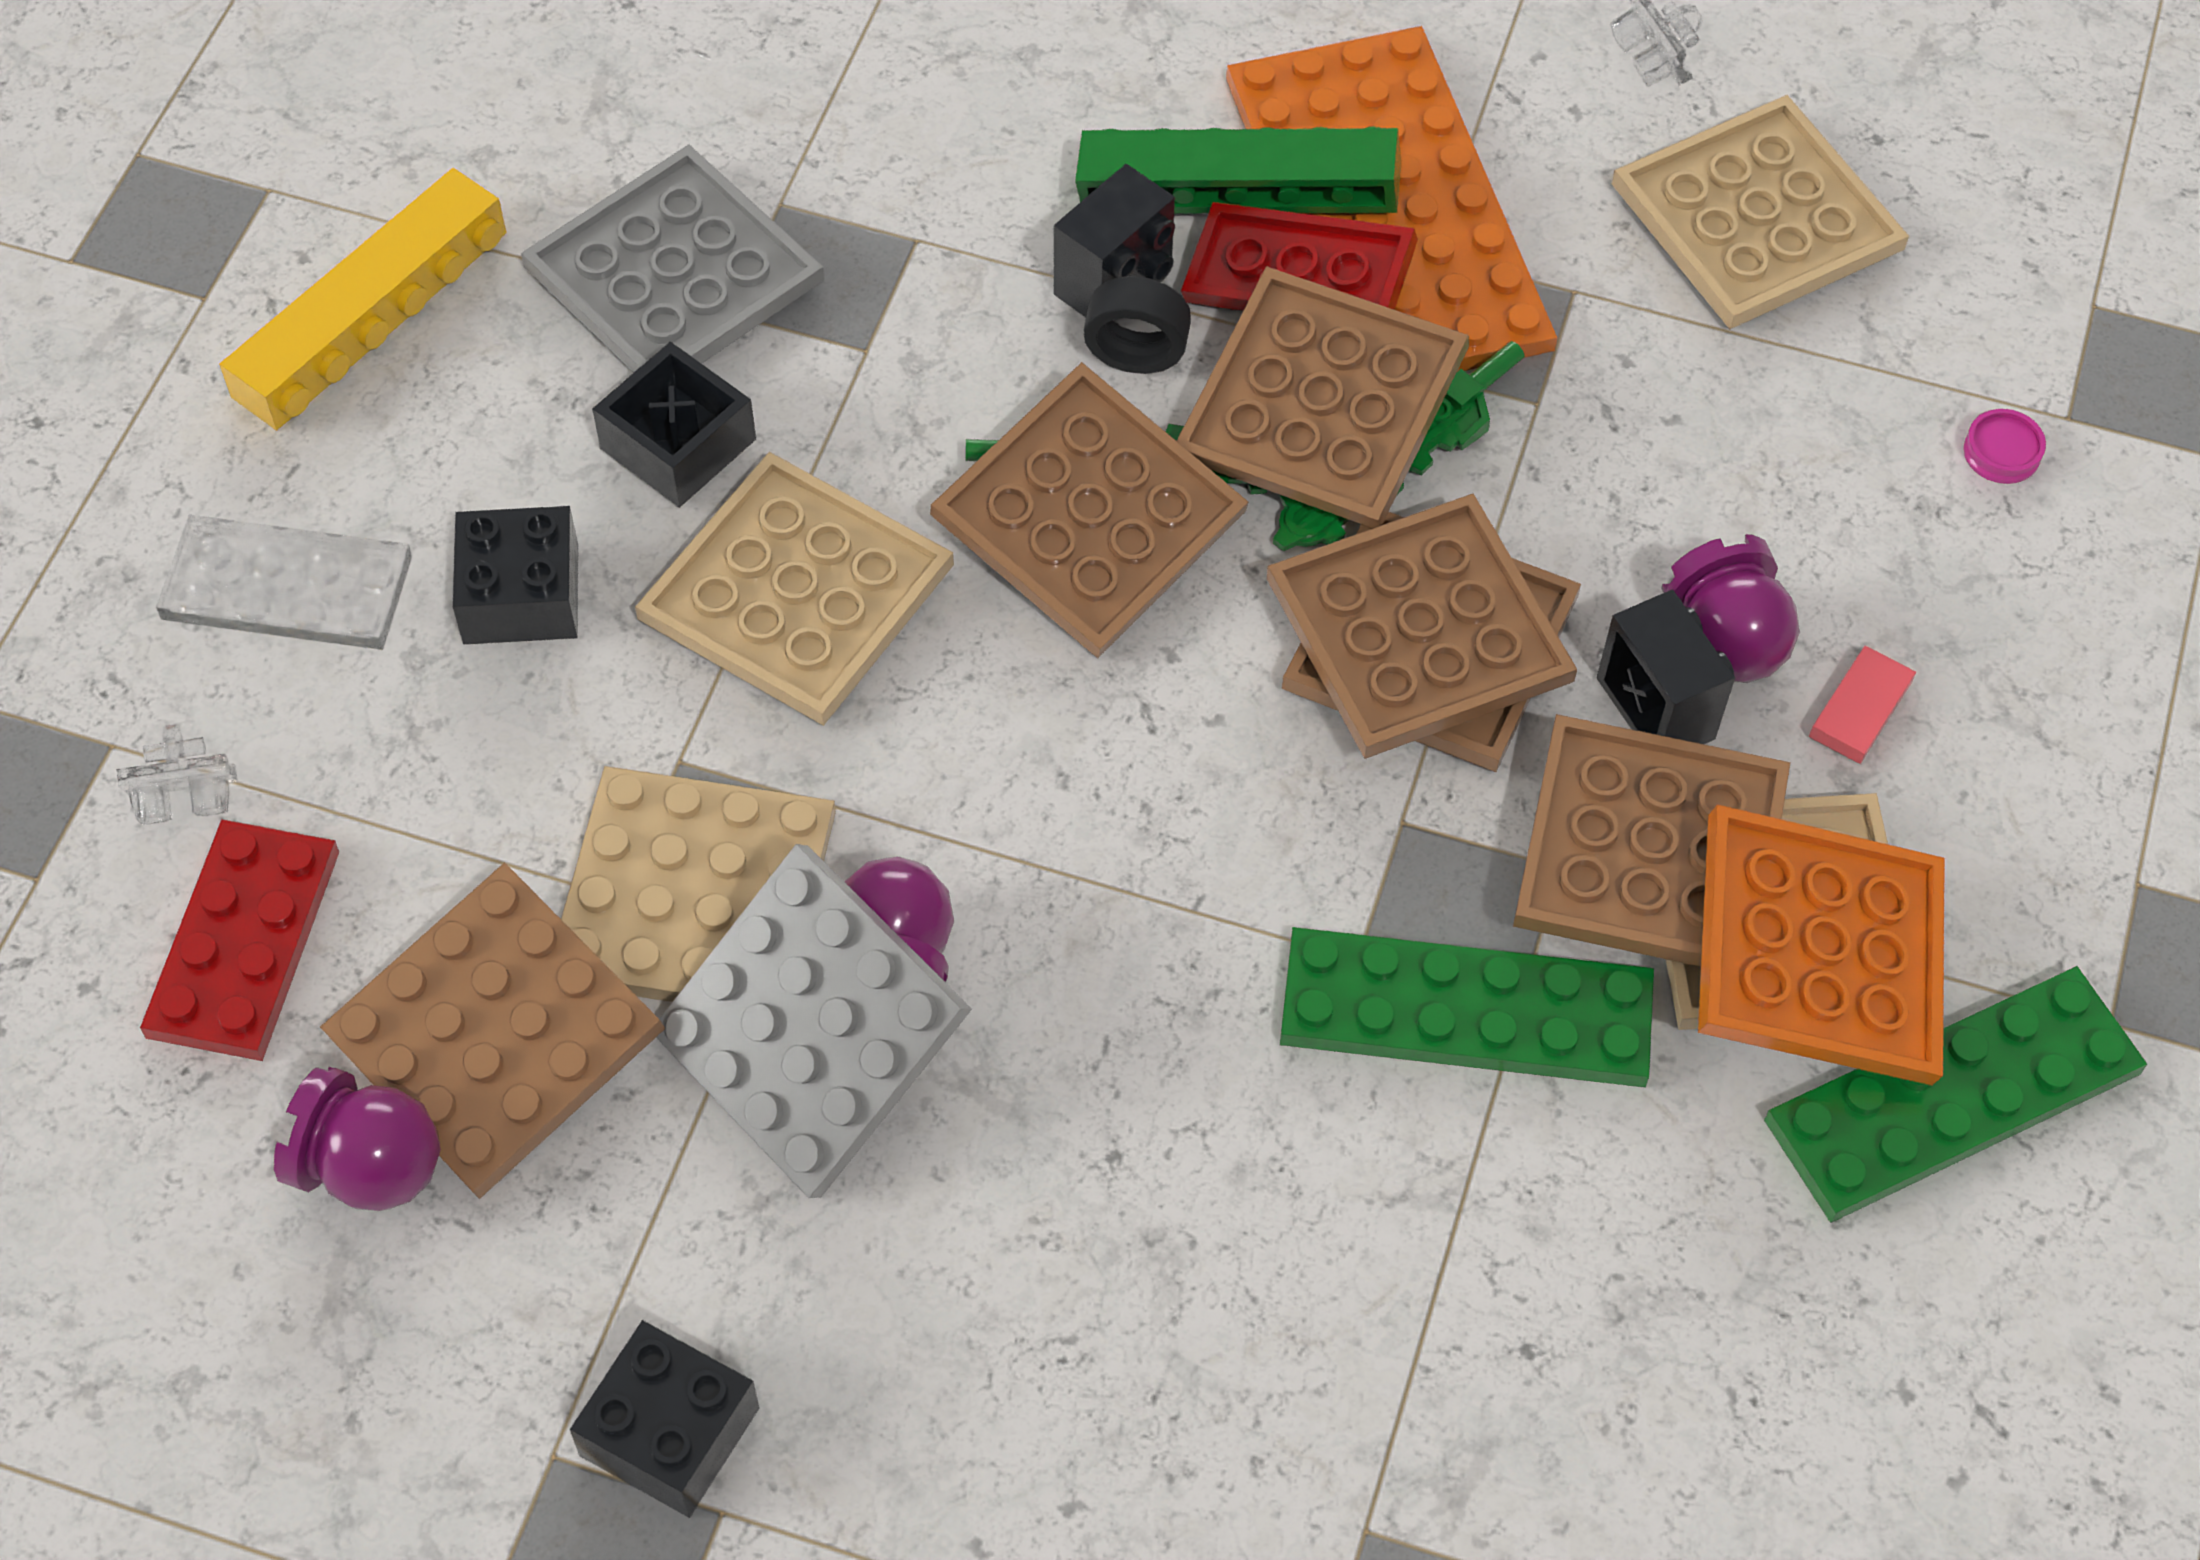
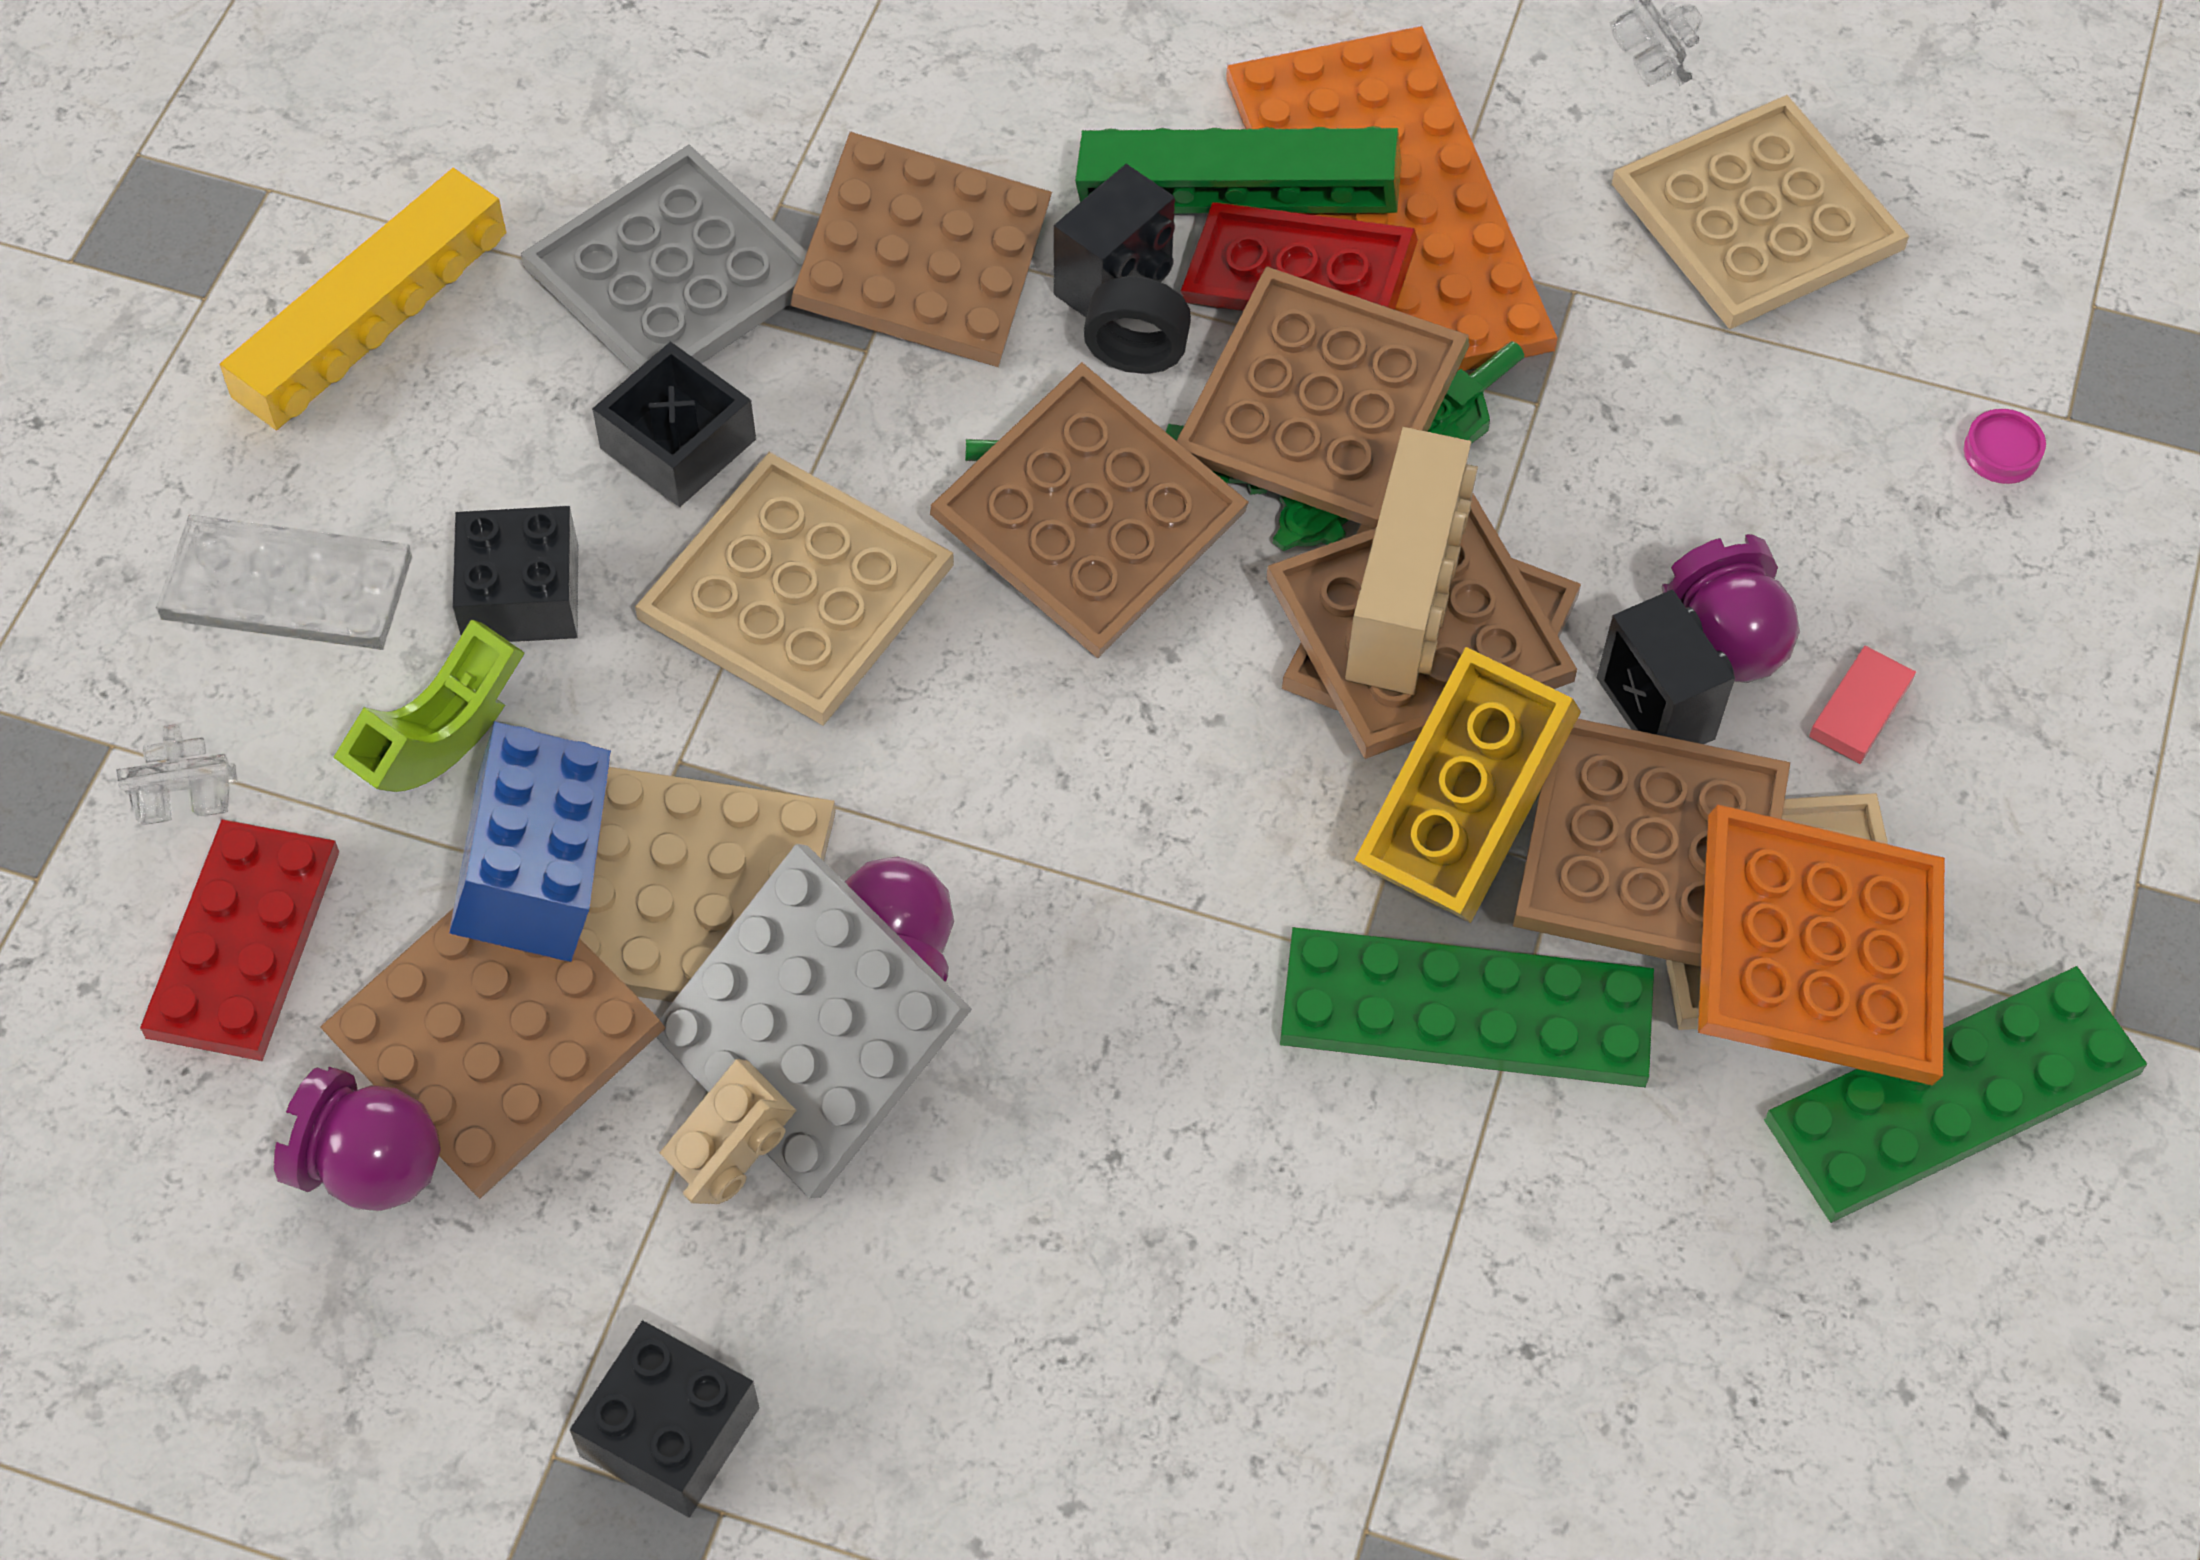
(439, 726): none -> lime arch
(531, 842): none -> brick
(727, 1134): none -> tan bracket
(922, 249): none -> medium nougat plate
(1411, 561): none -> tan brick
(1468, 784): none -> yellow brick

